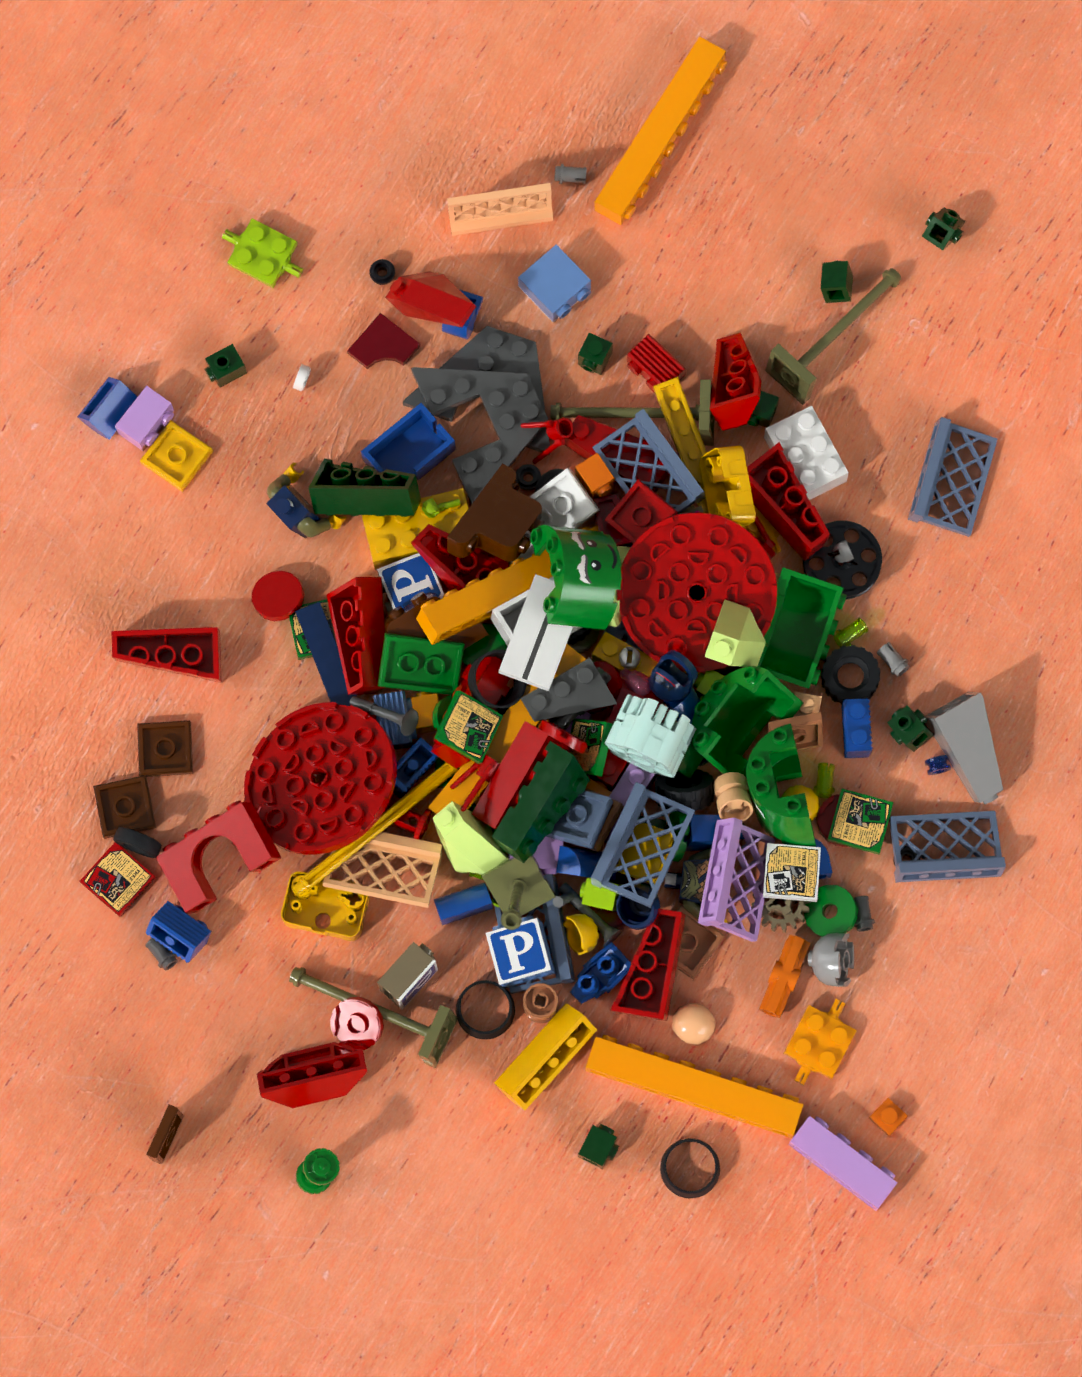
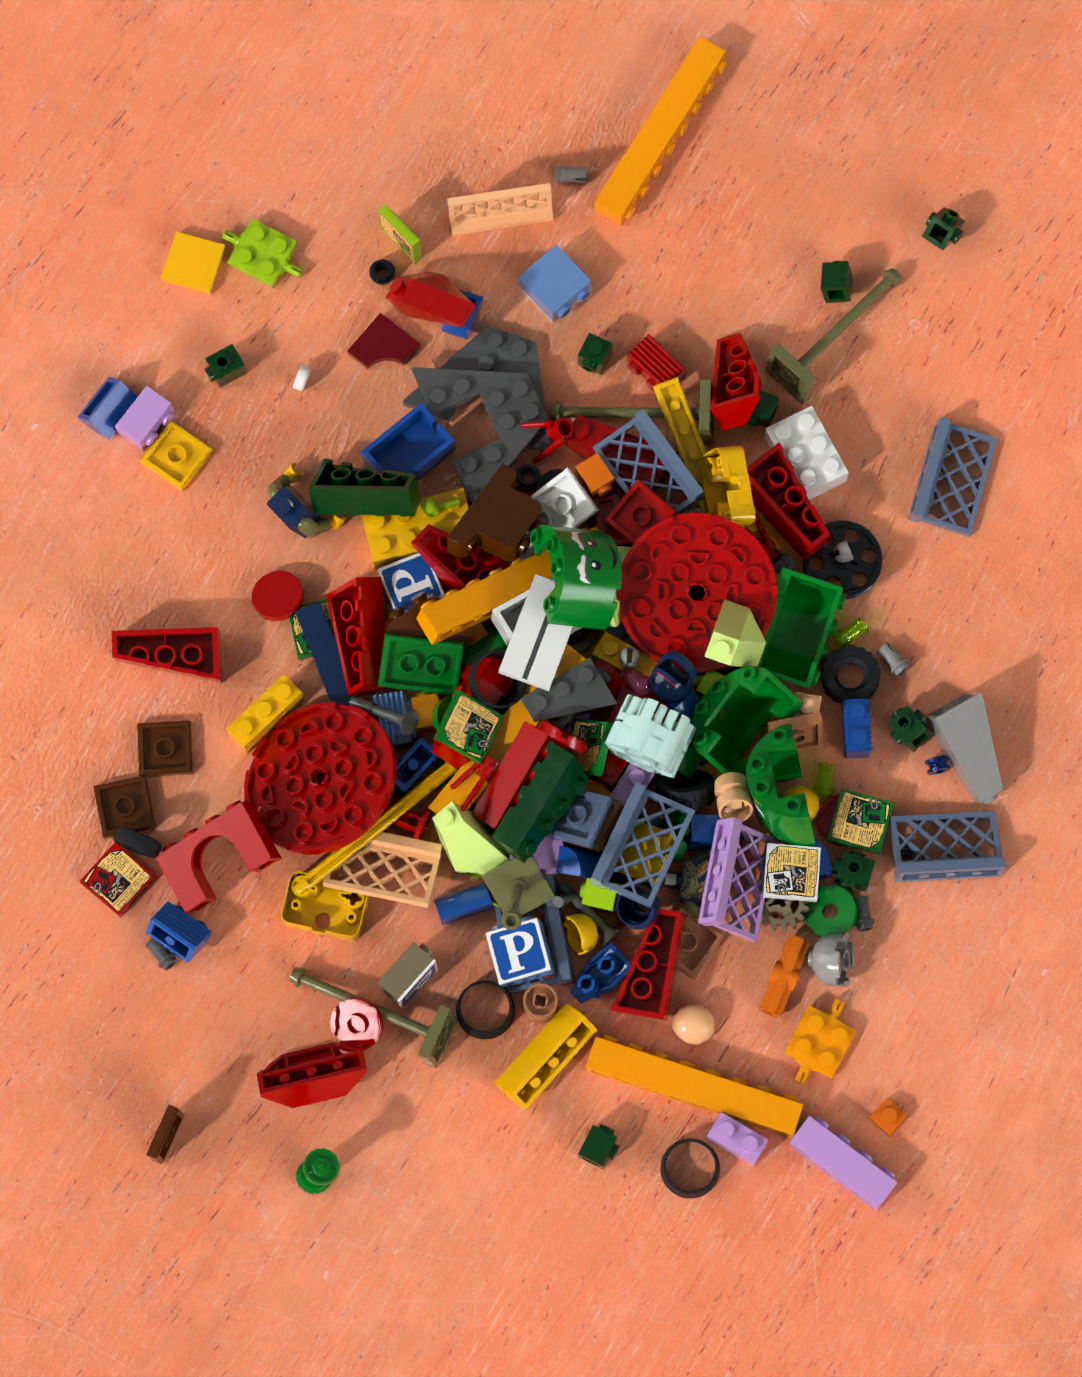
(193, 262): none -> yellow tile
(264, 713): none -> yellow brick
(400, 233): none -> lime tile
(737, 1139): none -> lavender brick
(783, 561): none -> dark grey pin
(862, 871): none -> dark green brick

